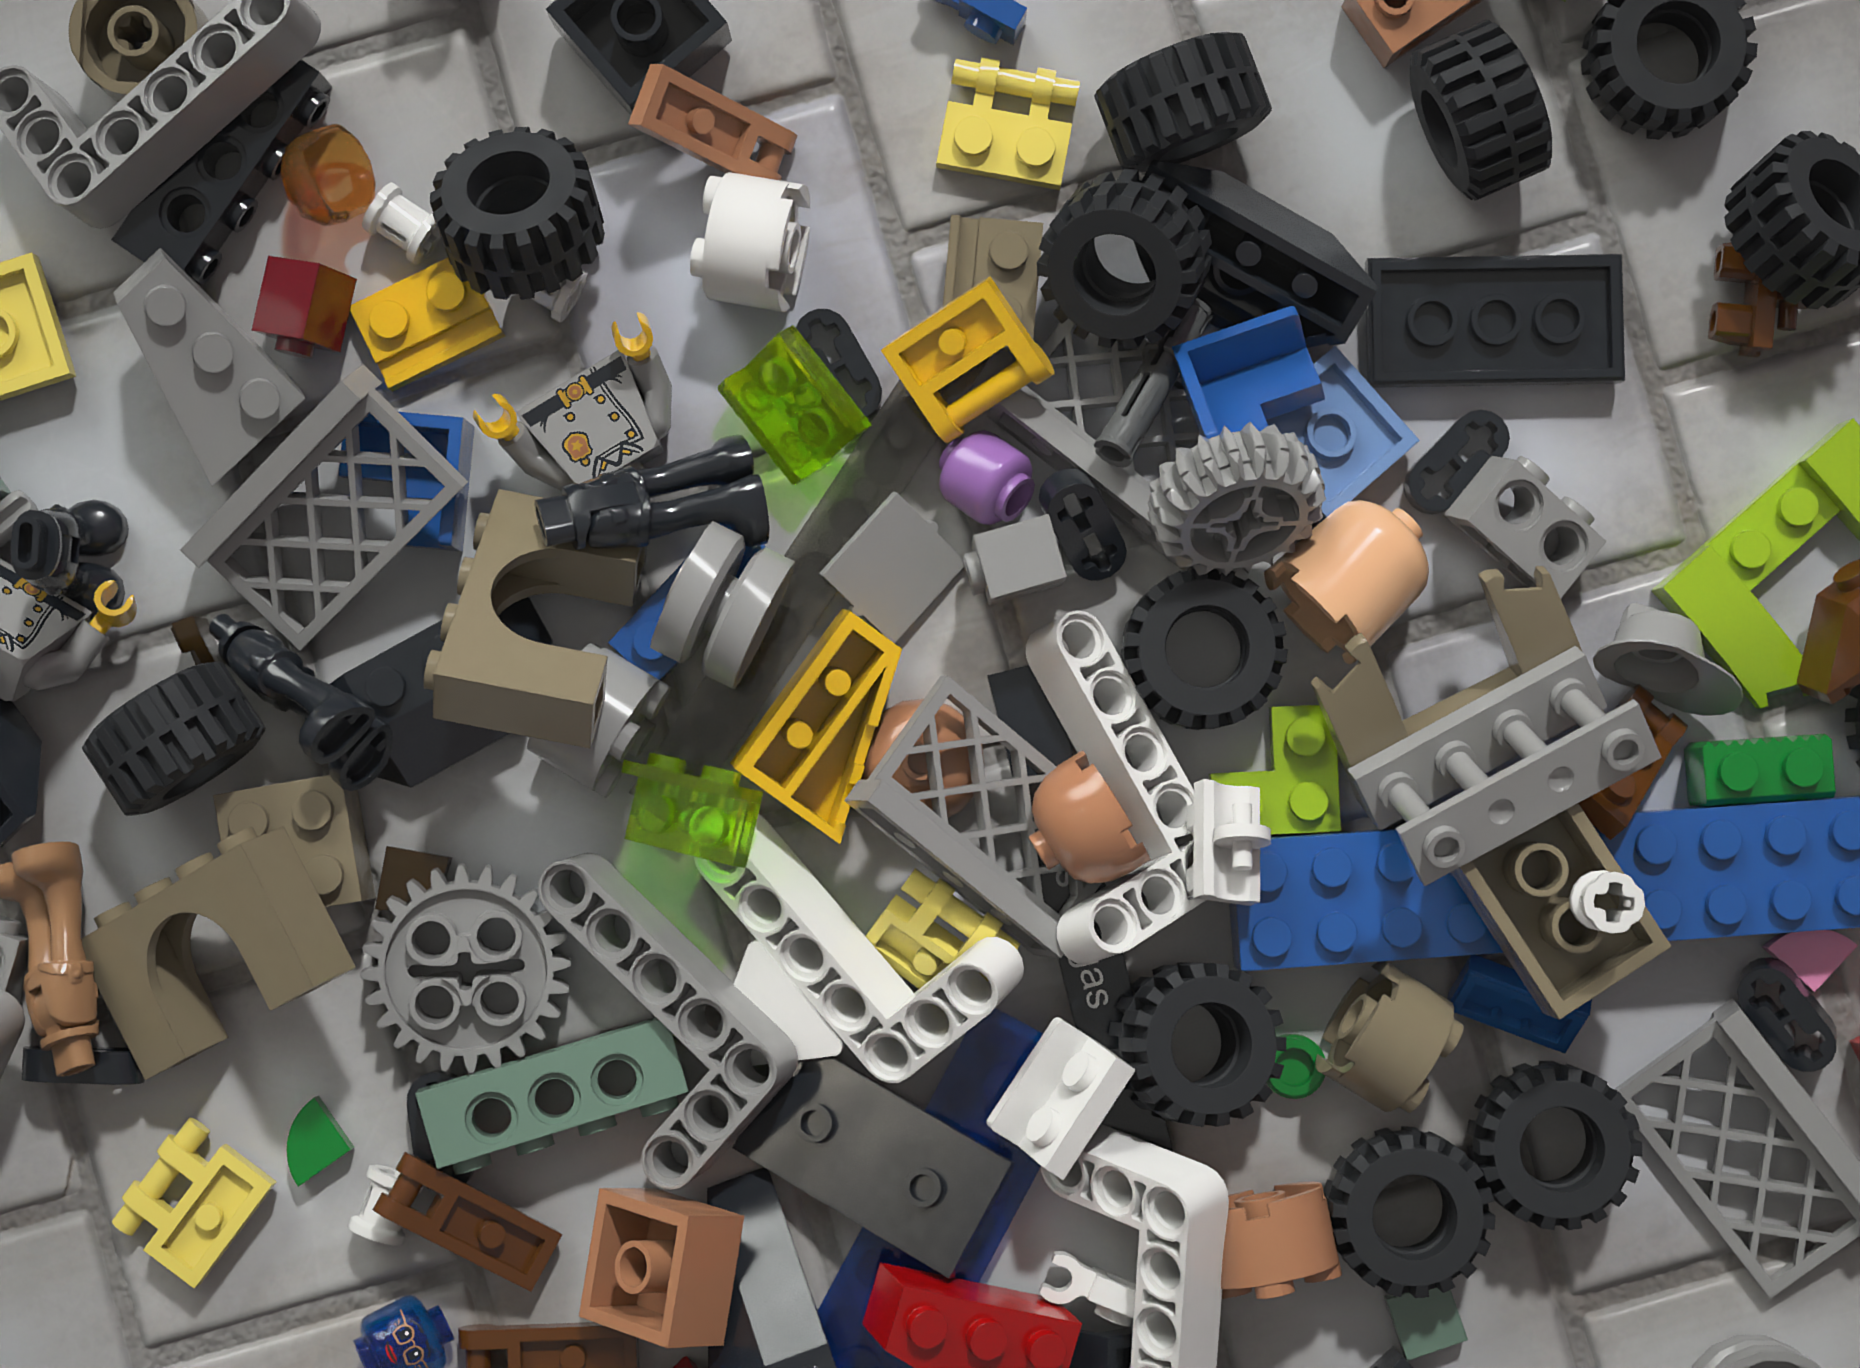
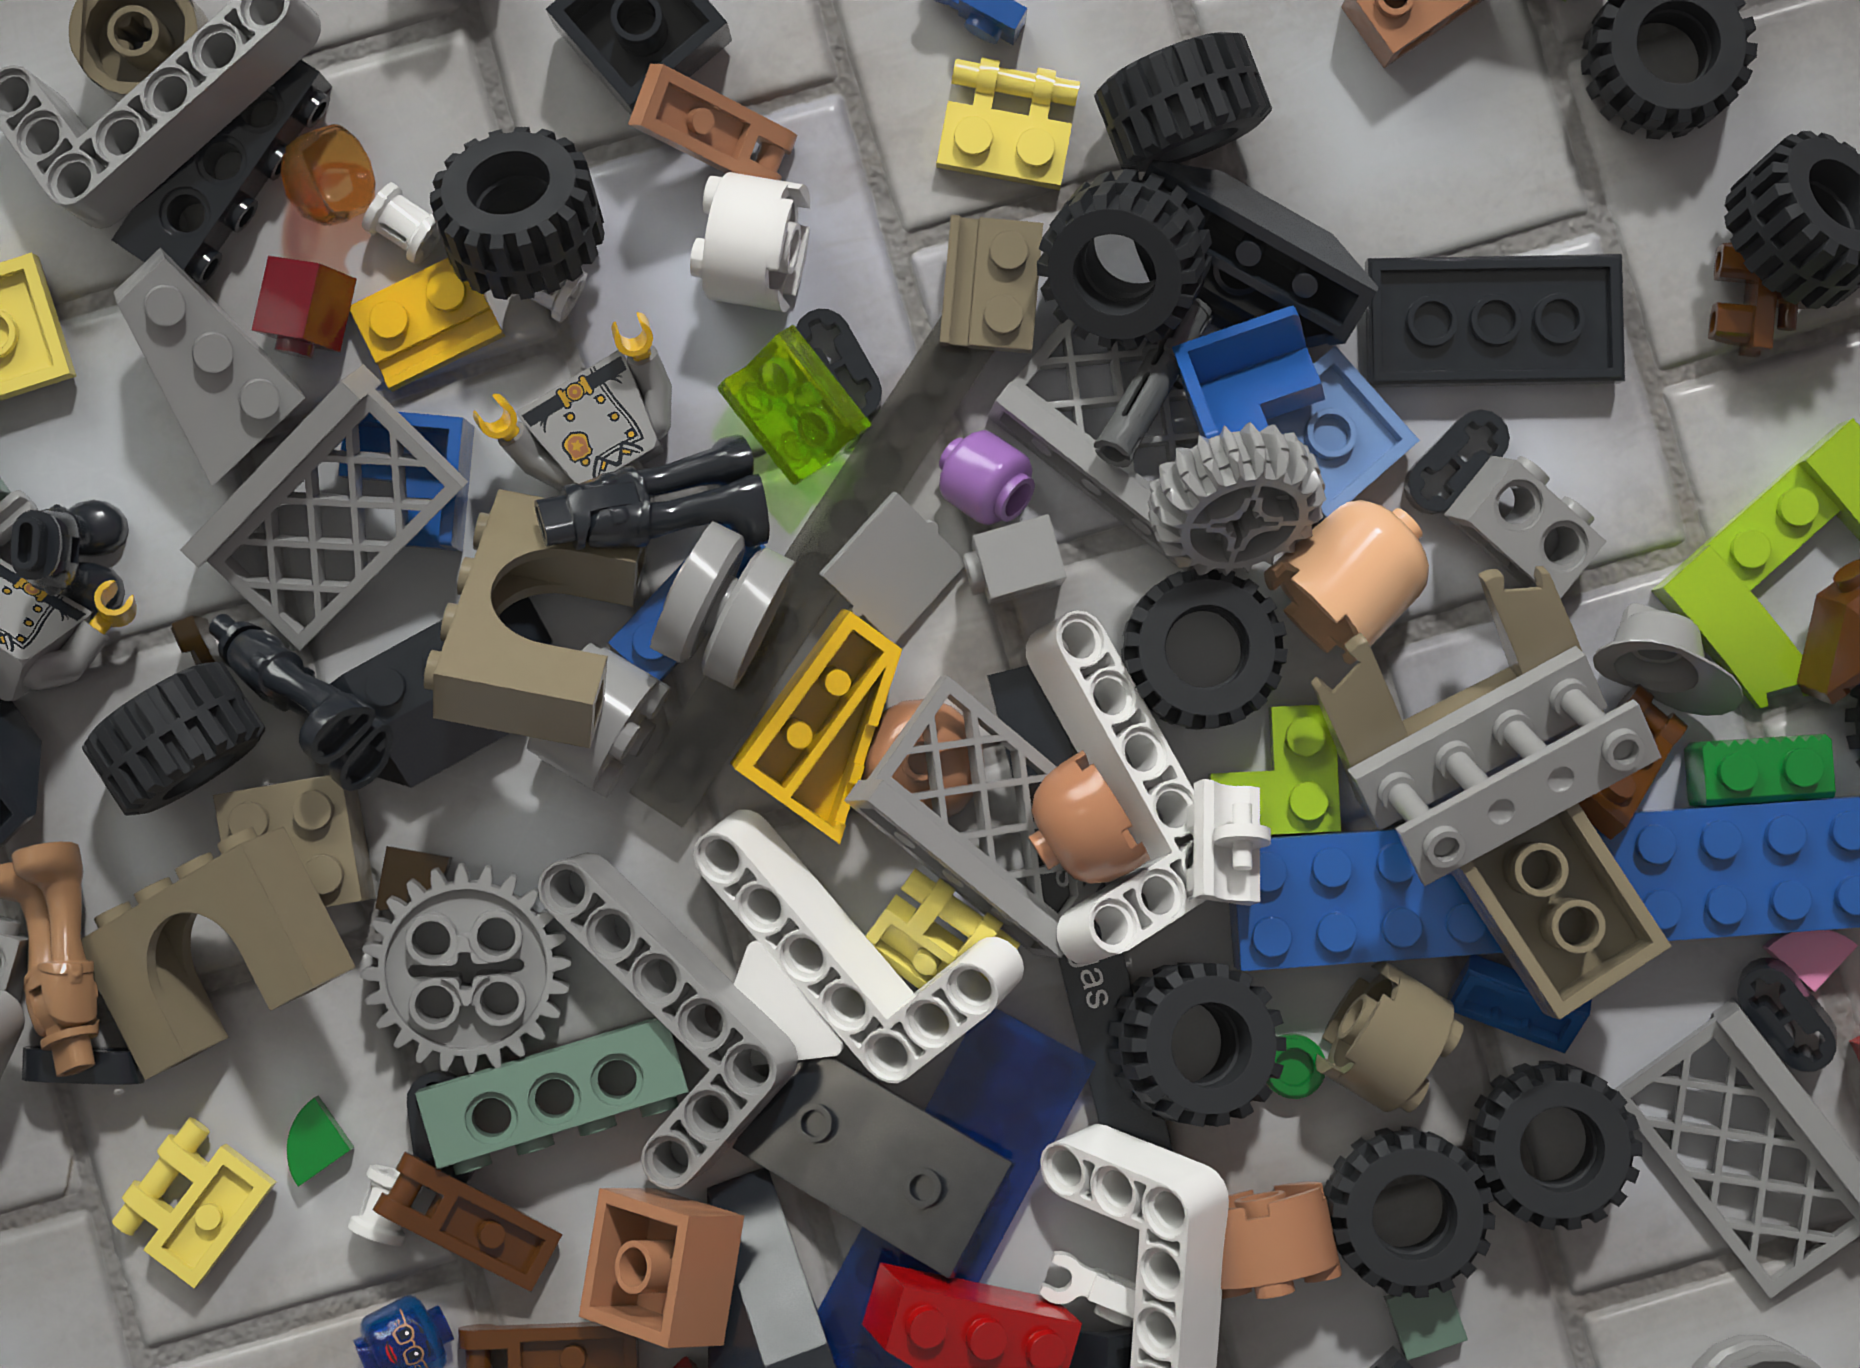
(692, 813): clear neon green bracket -> none
(955, 342): yellow plate -> none
(1060, 1097): white bracket -> none
(1093, 519): black beam -> none
(1481, 109): black tyre -> none
(1613, 920): white bush -> none

